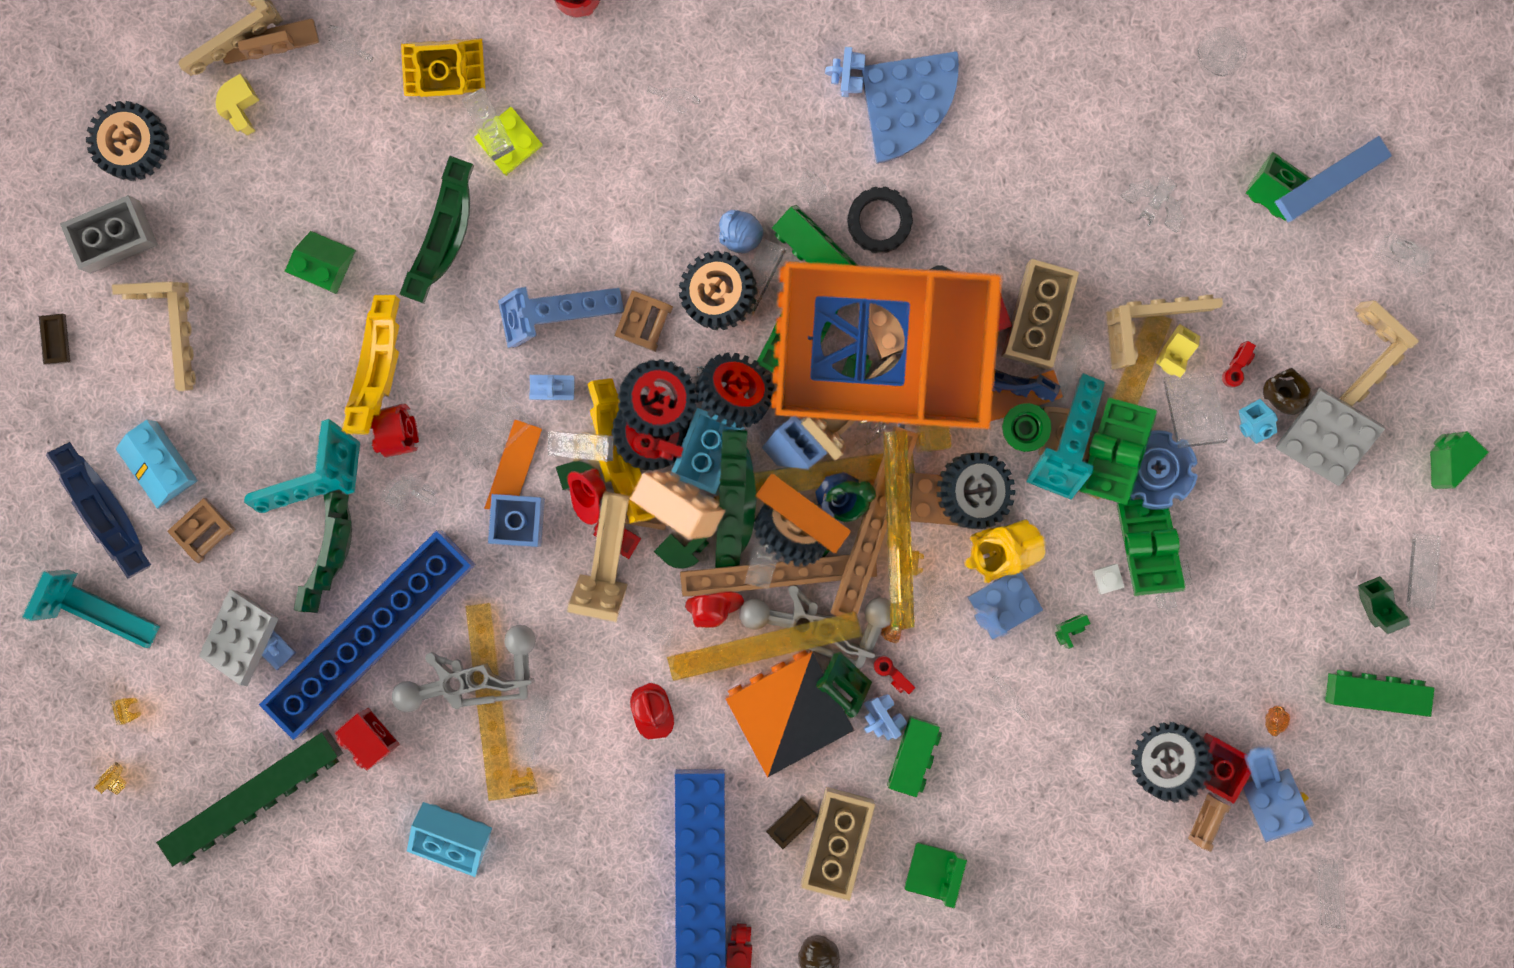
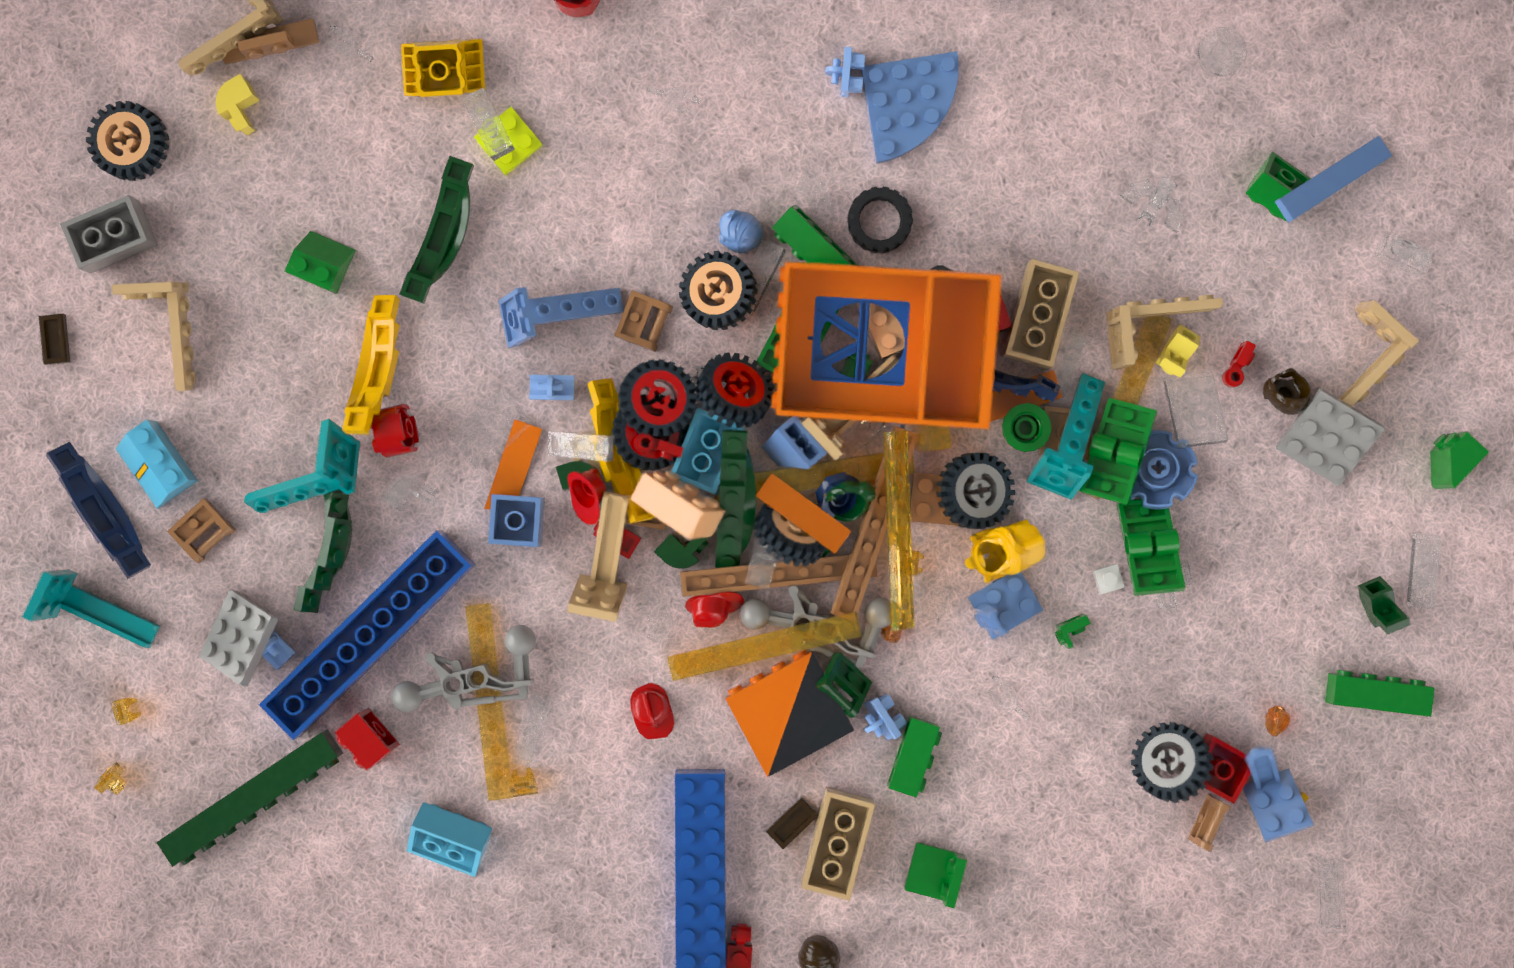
(899, 681): red plate -> none
(1258, 421): medium azure brick -> none

